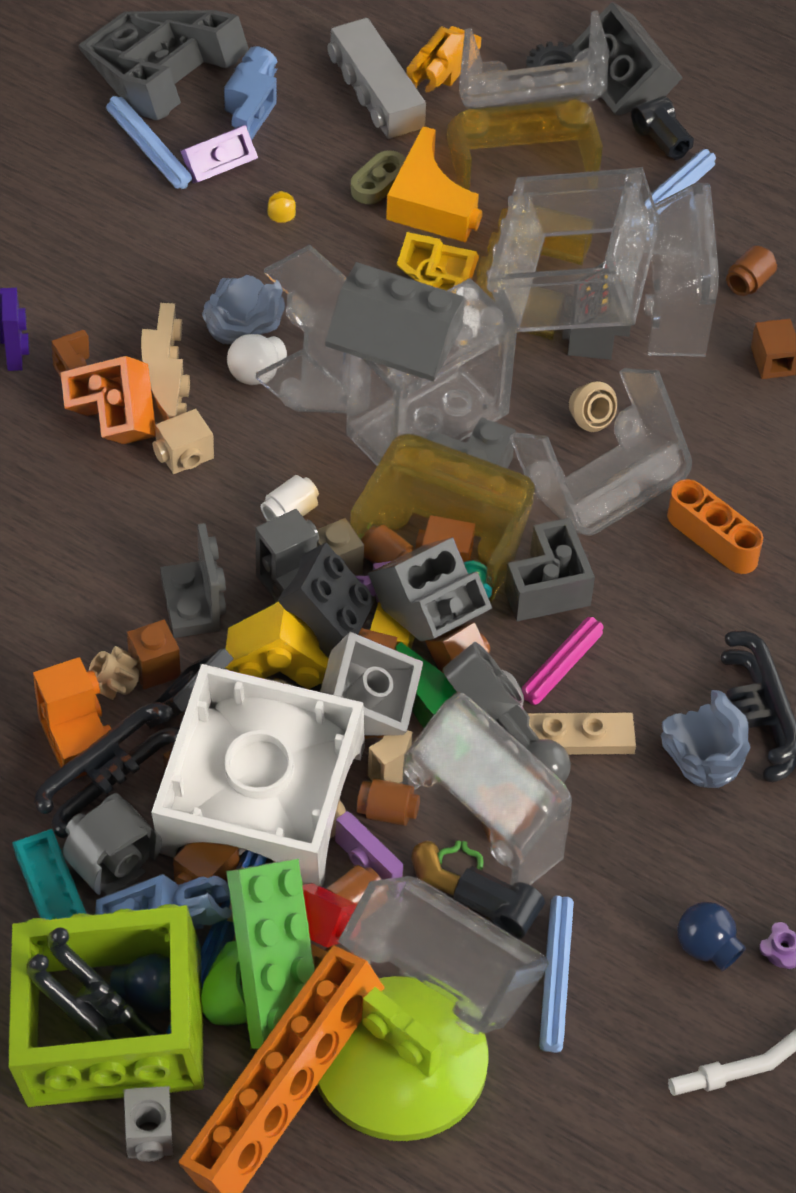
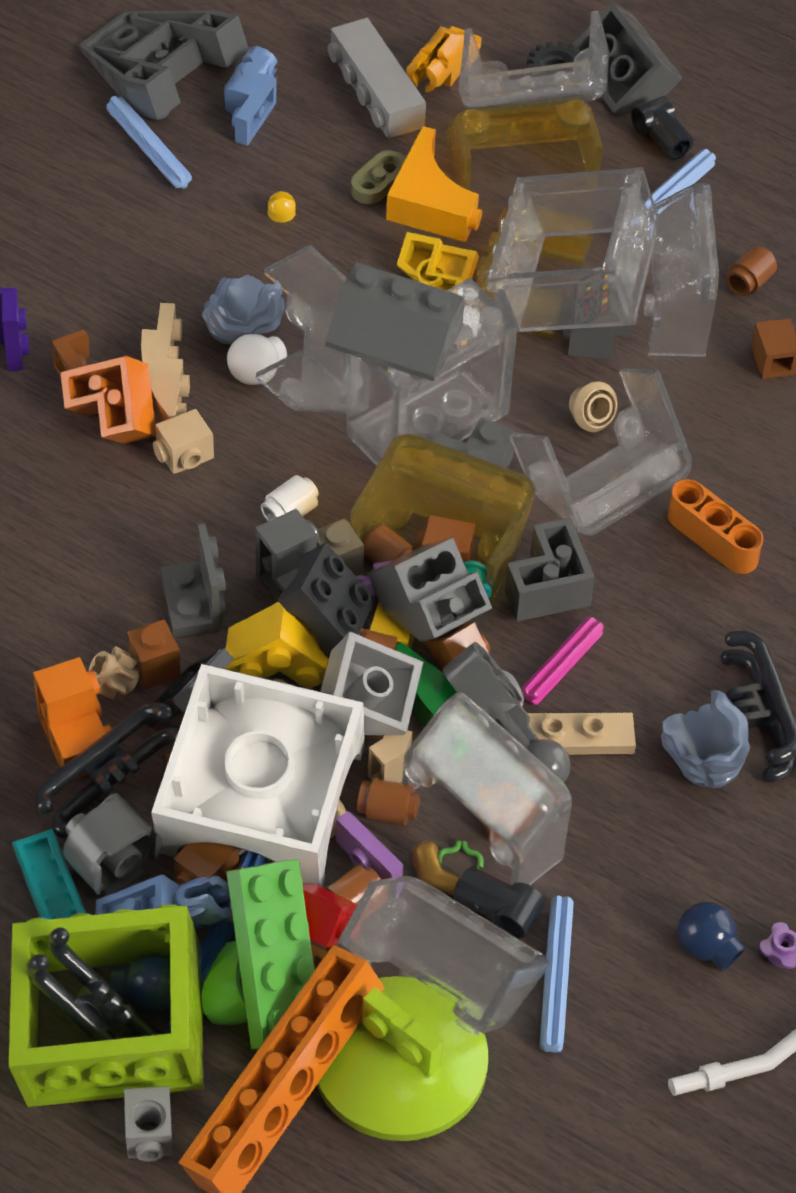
(219, 154): plate -> none

